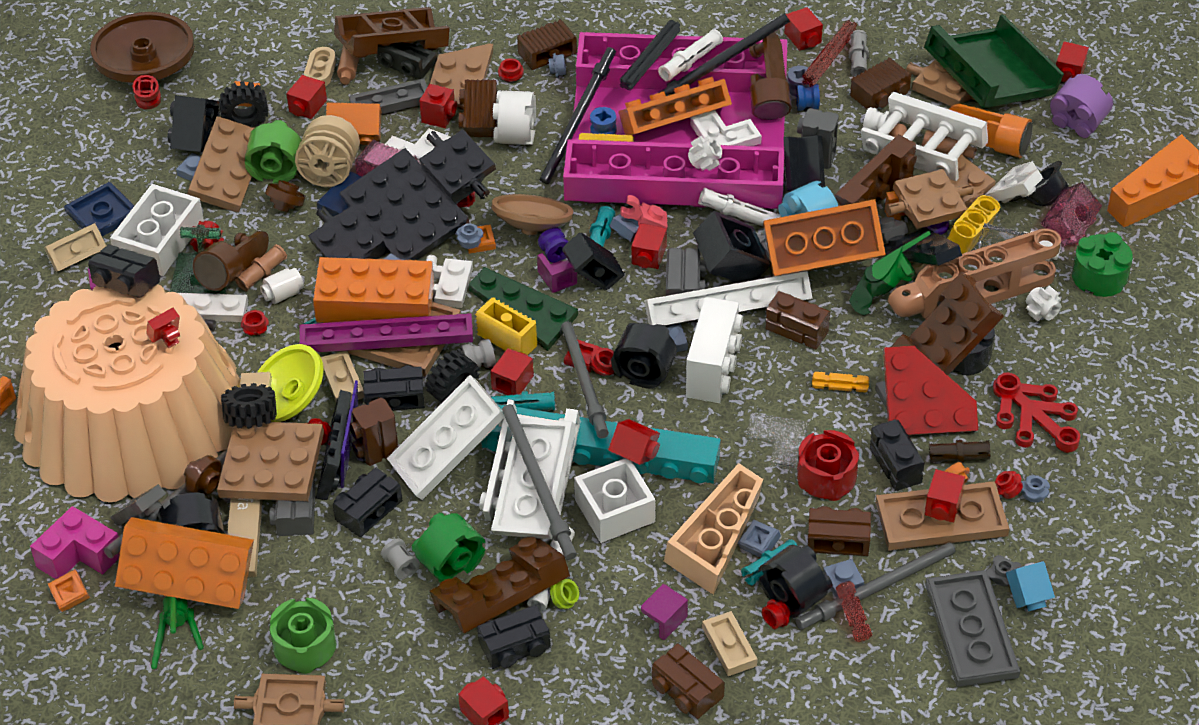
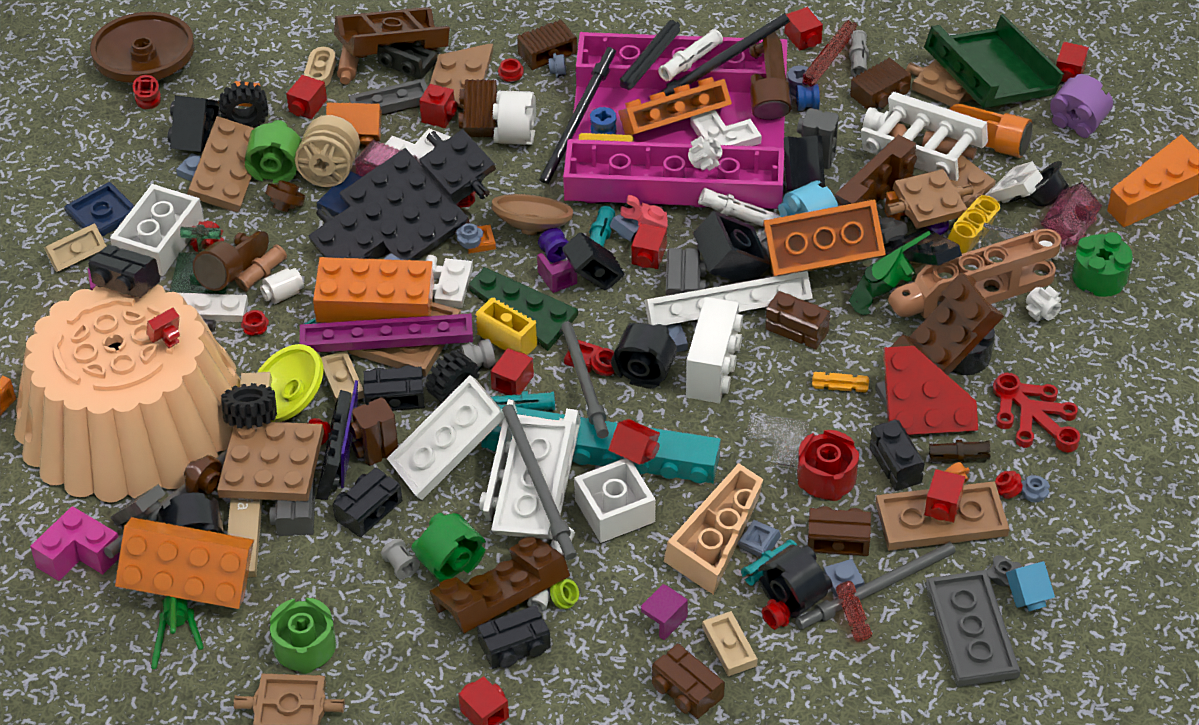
(68, 590): orange tile -> none

